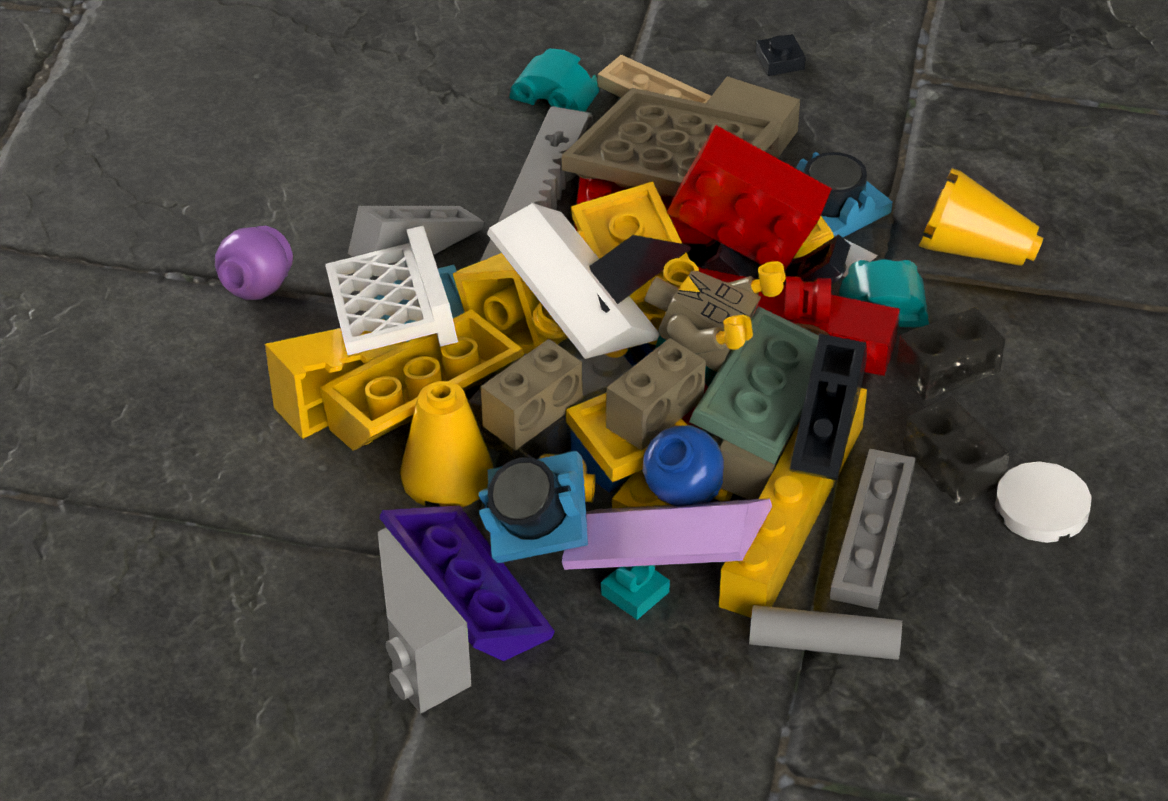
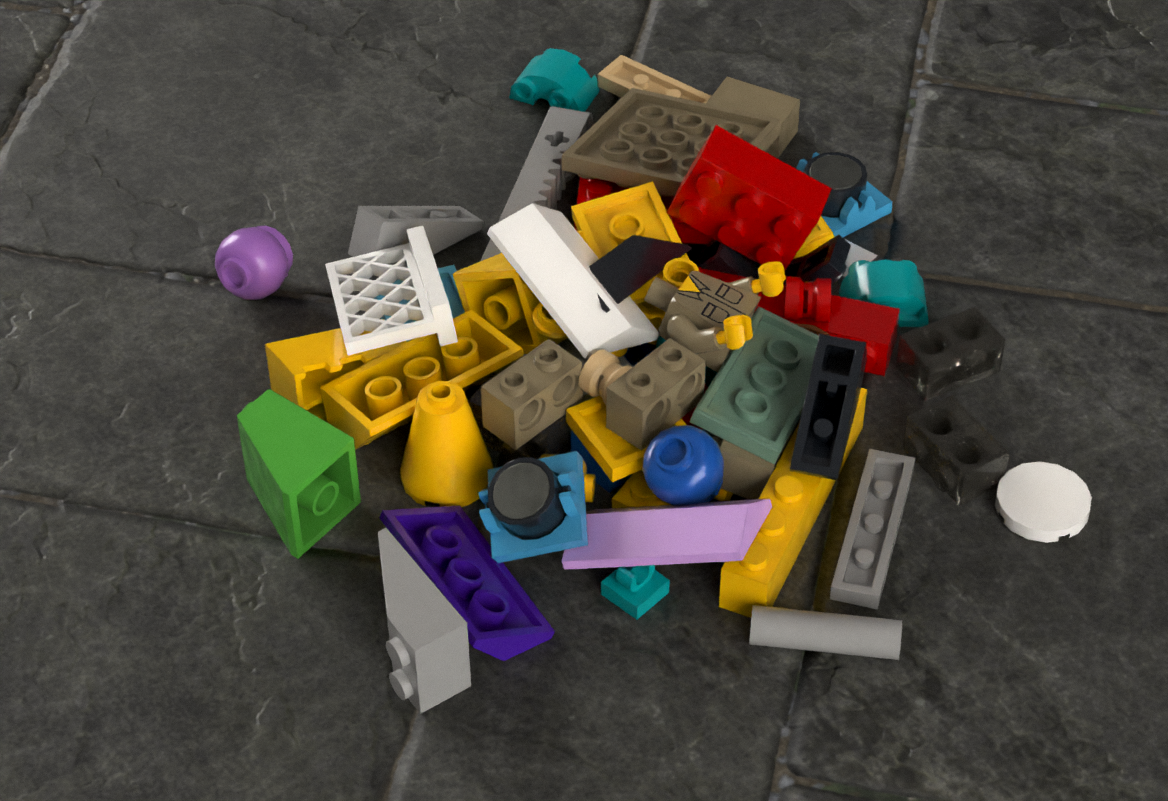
(298, 469): none -> bright green slope
(600, 372): none -> tan wheel
(780, 55): black plate -> none
(979, 225): yellow cone -> none

